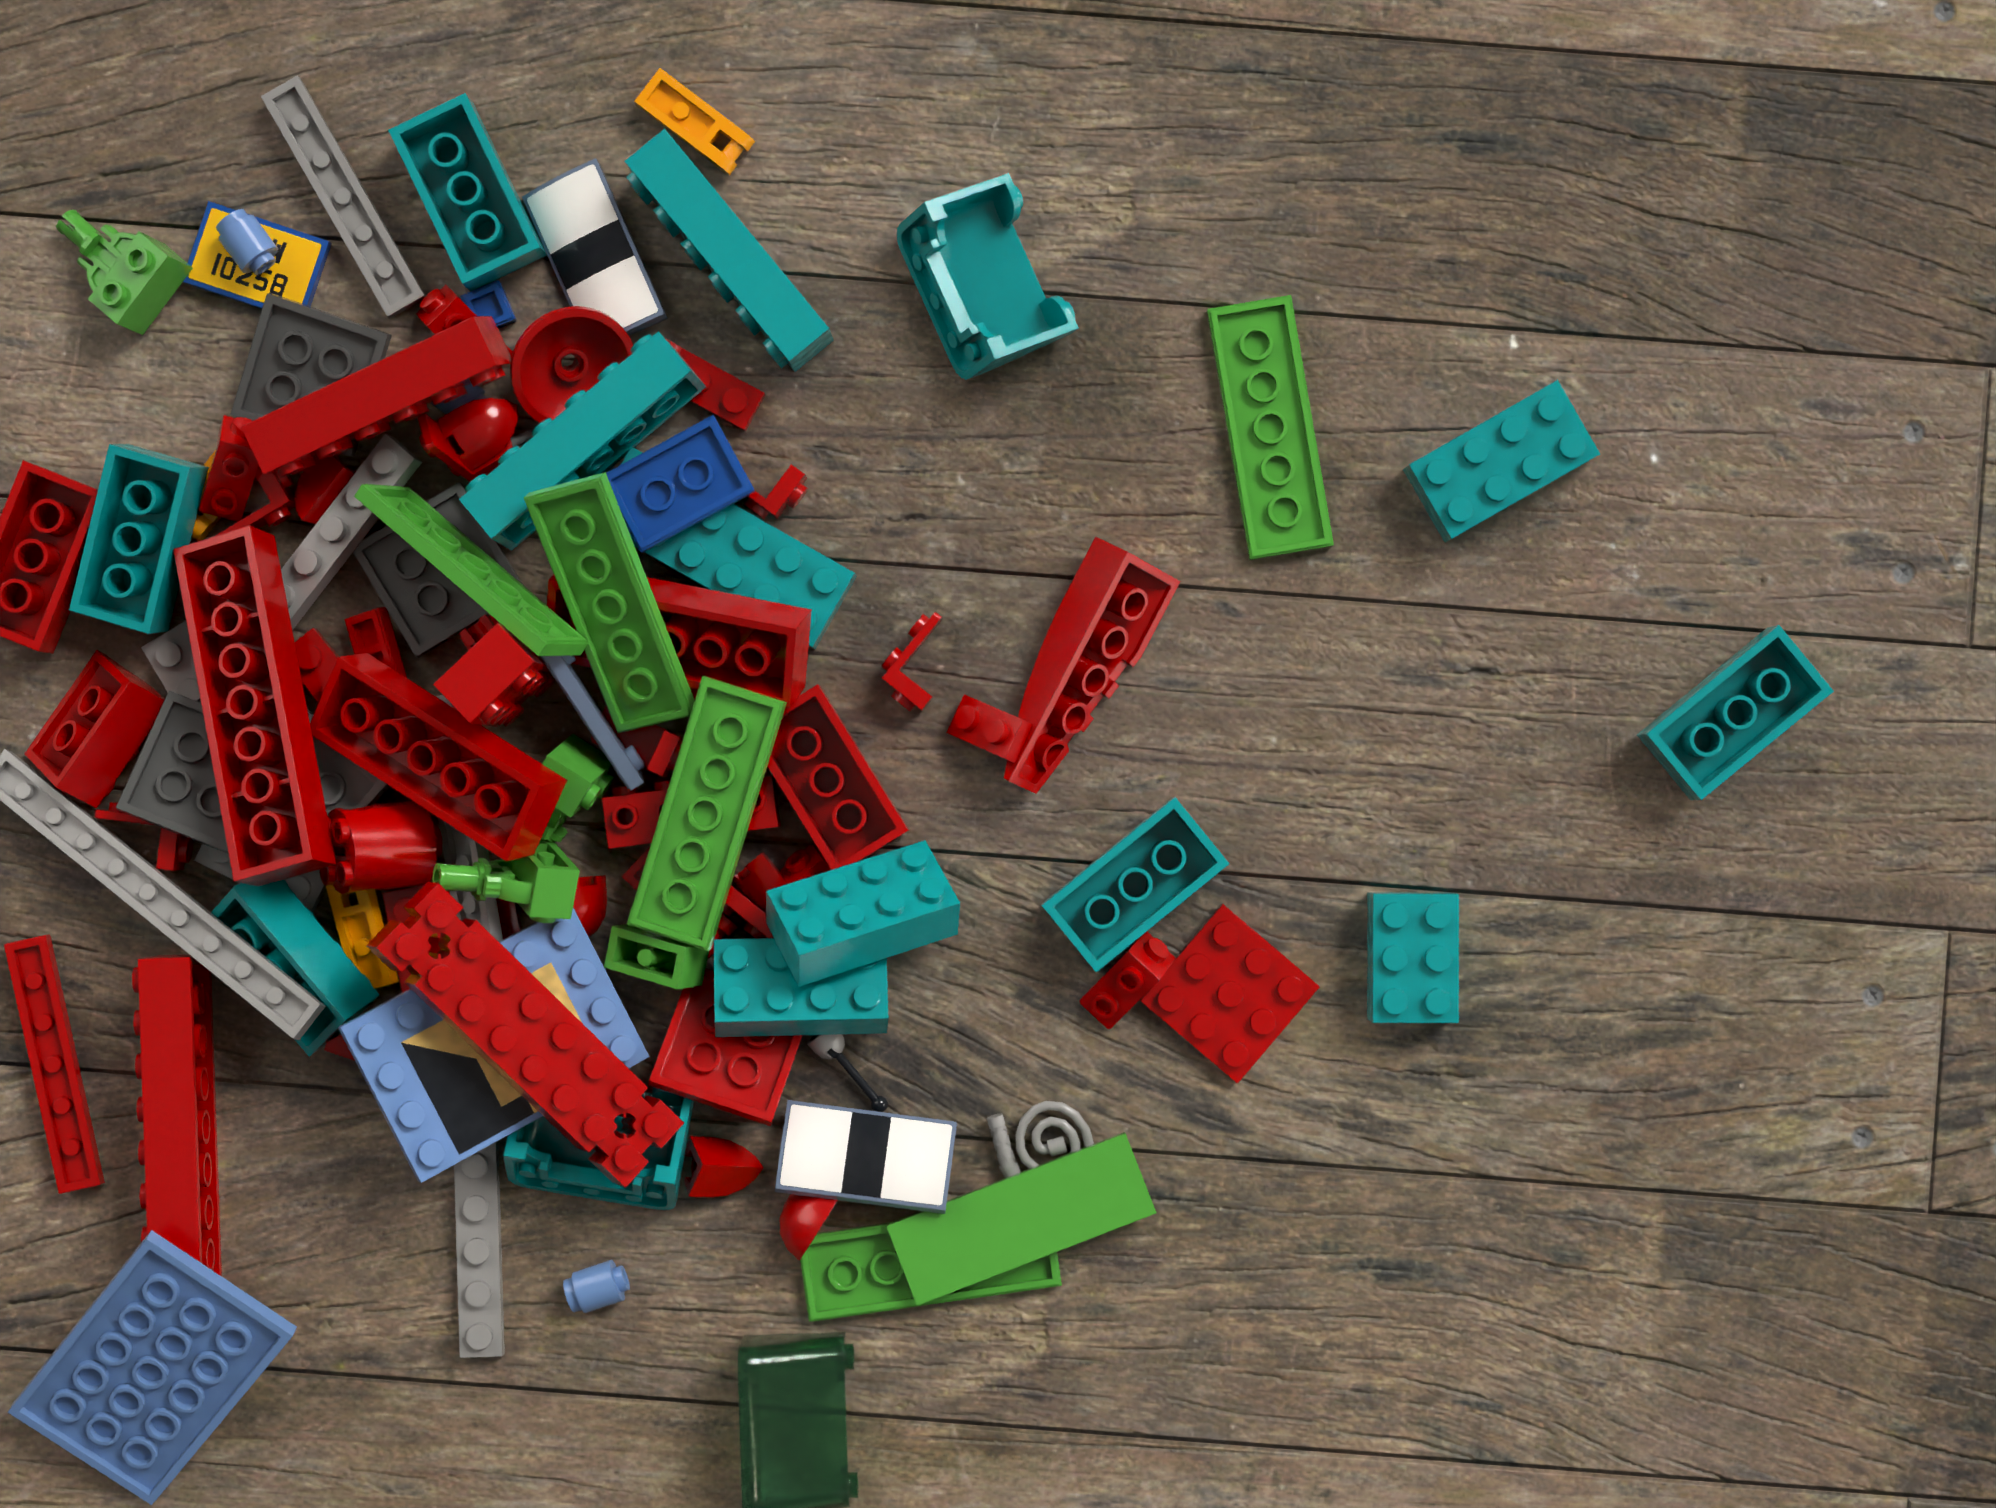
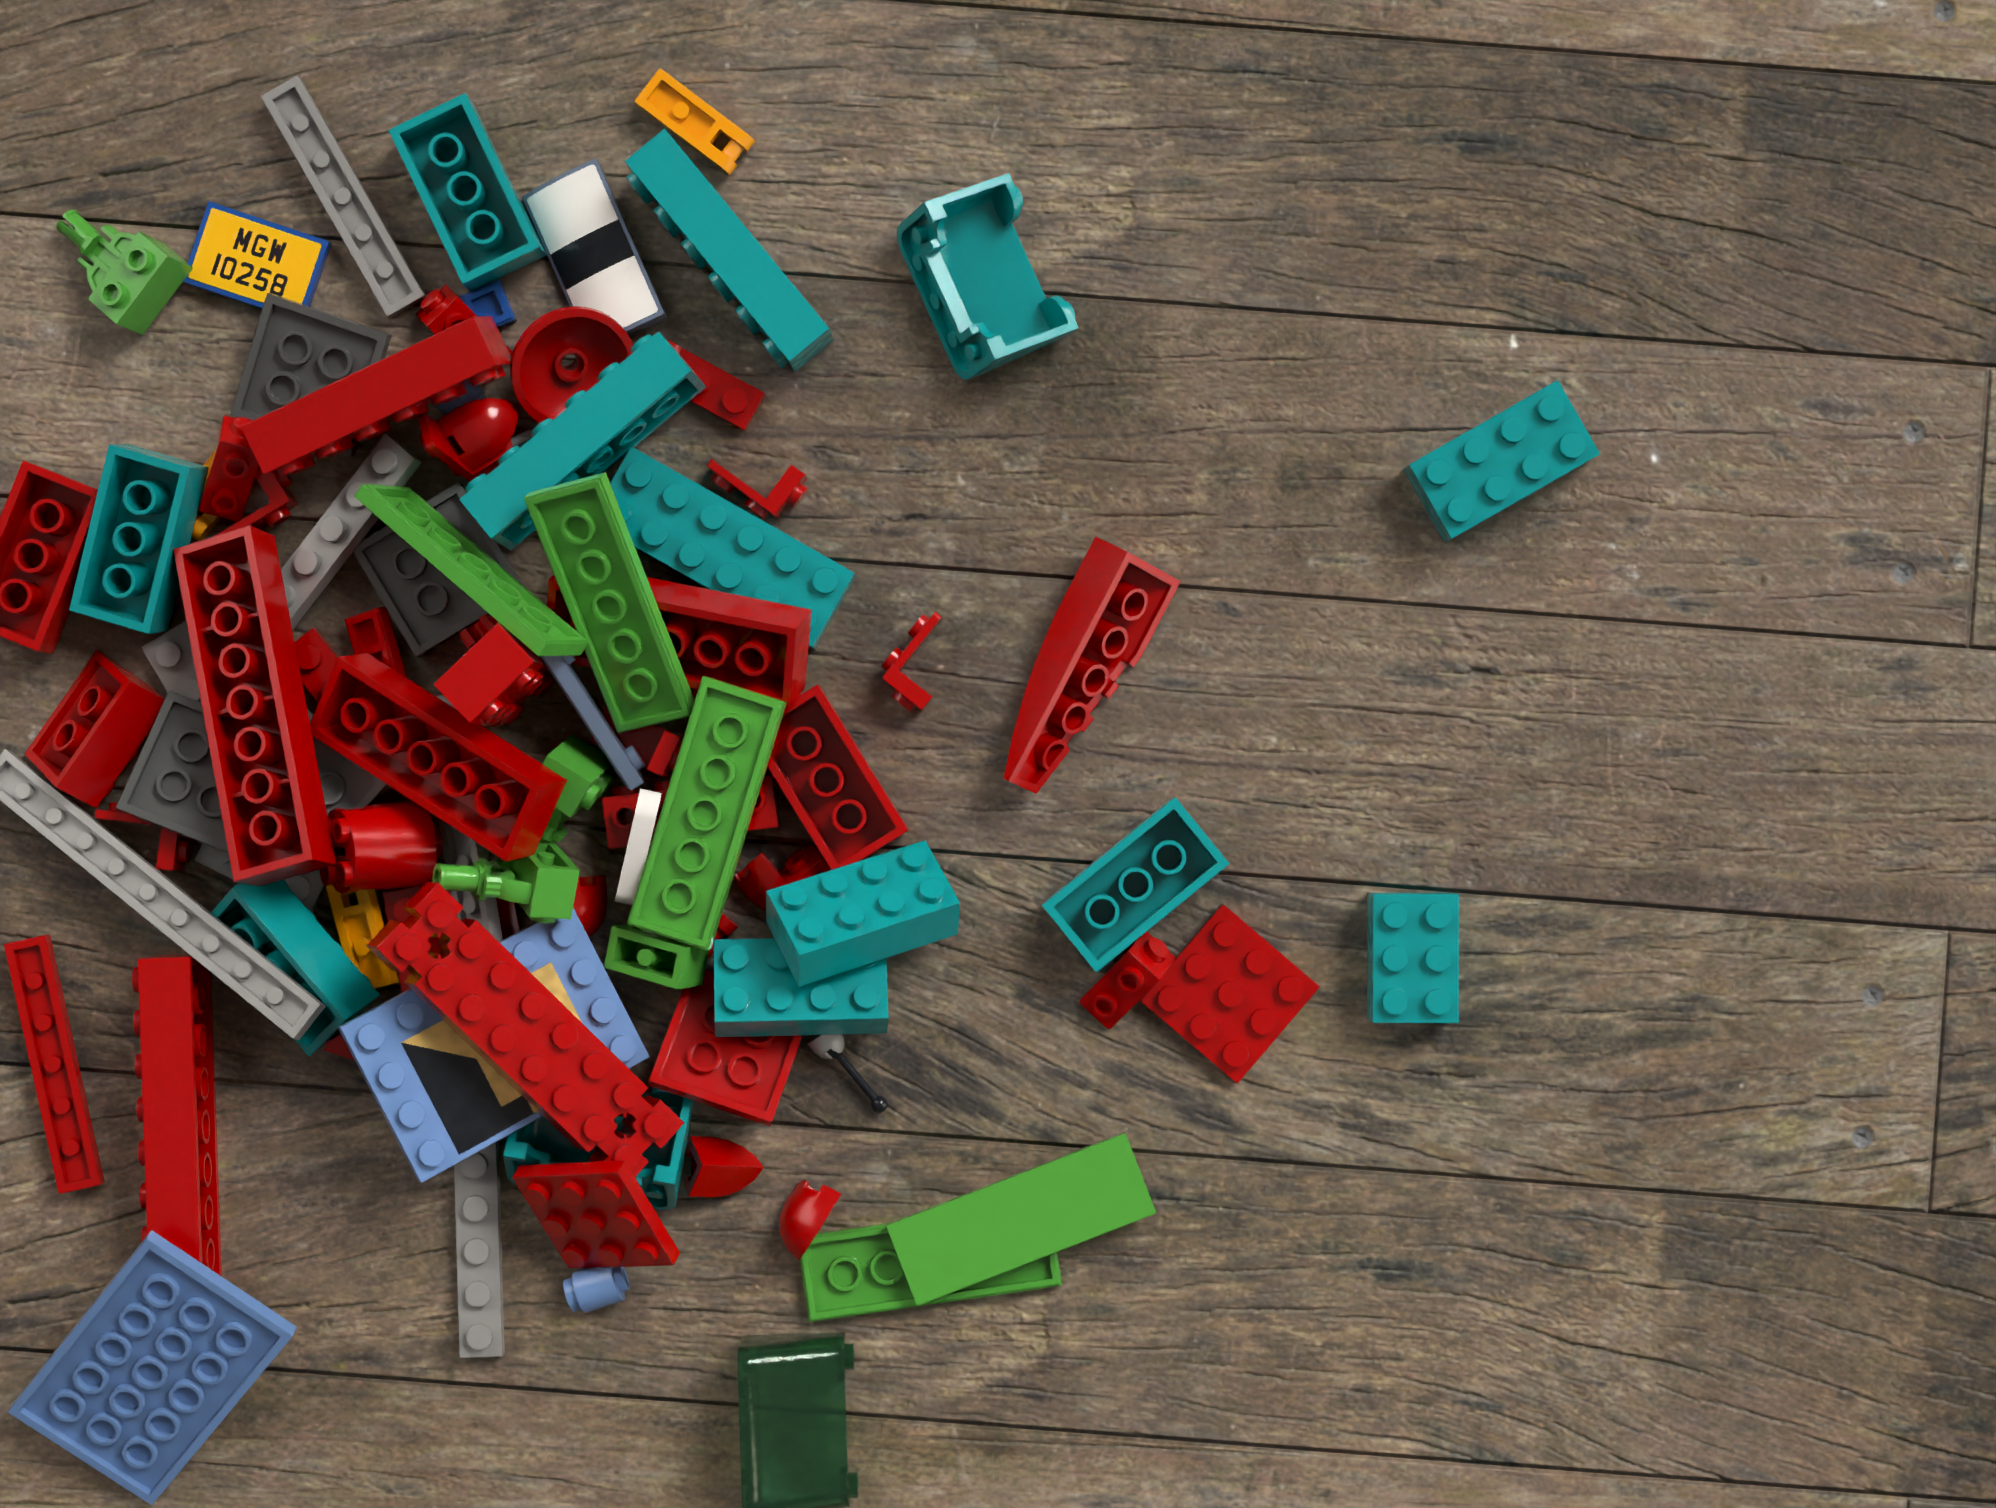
(247, 242): medium blue brick -> none
(320, 487): red brick -> none
(596, 1214): none -> red plate
(638, 845): none -> white beam
(678, 483): blue tile -> none
(749, 911): red plate -> none
(865, 1156): white slope -> none
(989, 728): red plate -> none
(1053, 1147): light grey piece -> none
(1270, 427): bright green tile -> none
(1735, 713): teal brick -> none

